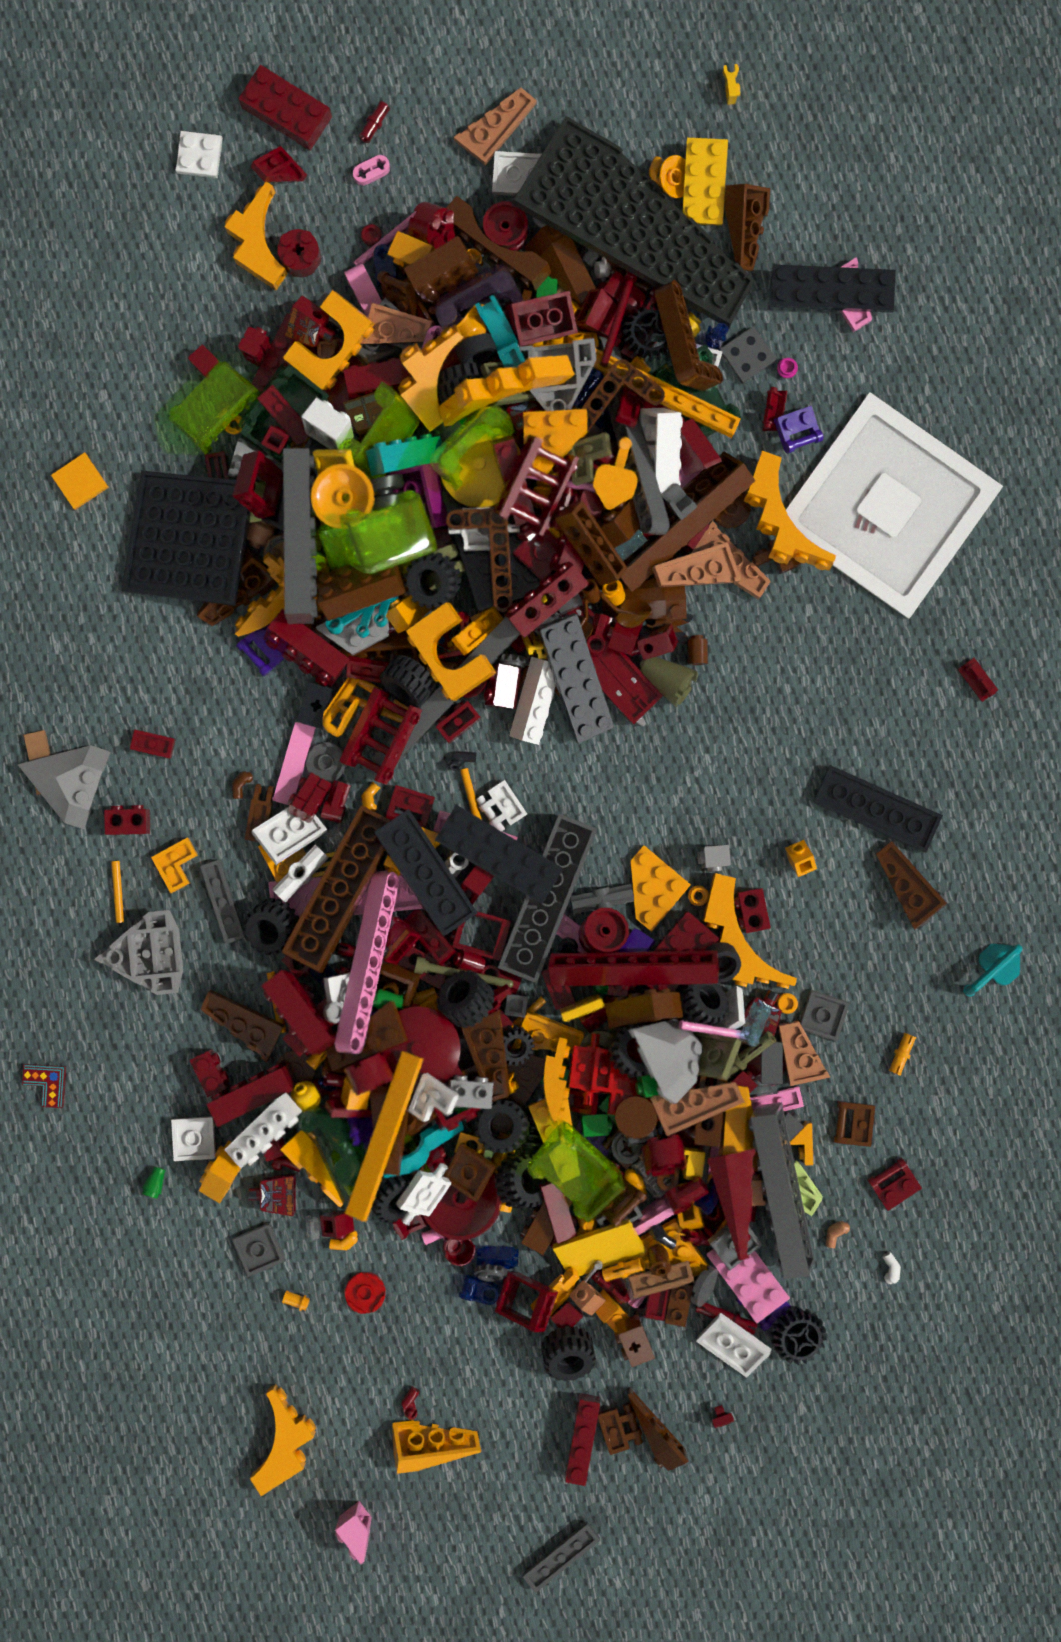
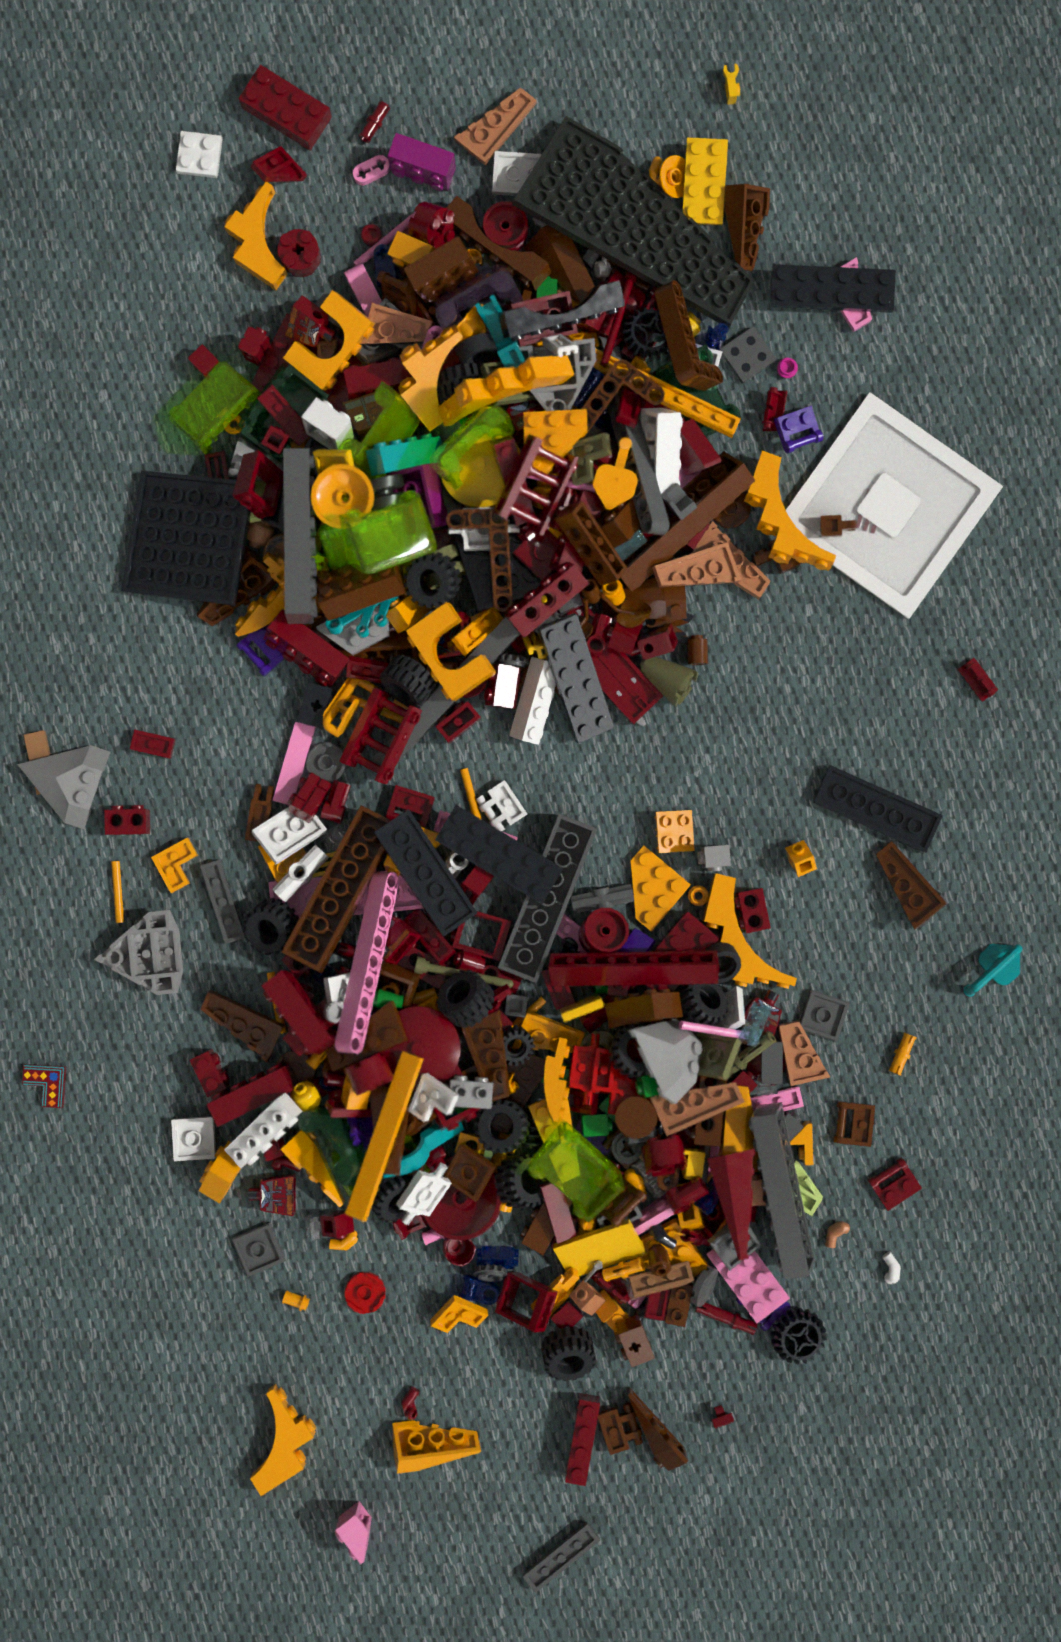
(79, 481): light orange tile -> none
(154, 1183): green cone -> none
(238, 783): reddish brown arm -> none
(367, 796): light orange arm -> none
(421, 162): none -> magenta brick
(458, 1310): none -> light orange plate
(460, 758): black arm -> none
(521, 320): none -> black arch
(563, 345): none -> white tile
(674, 831): none -> light orange hinge
(733, 1345): white plate -> none
(787, 1003): light orange tile -> none
(833, 525): none -> reddish brown plate

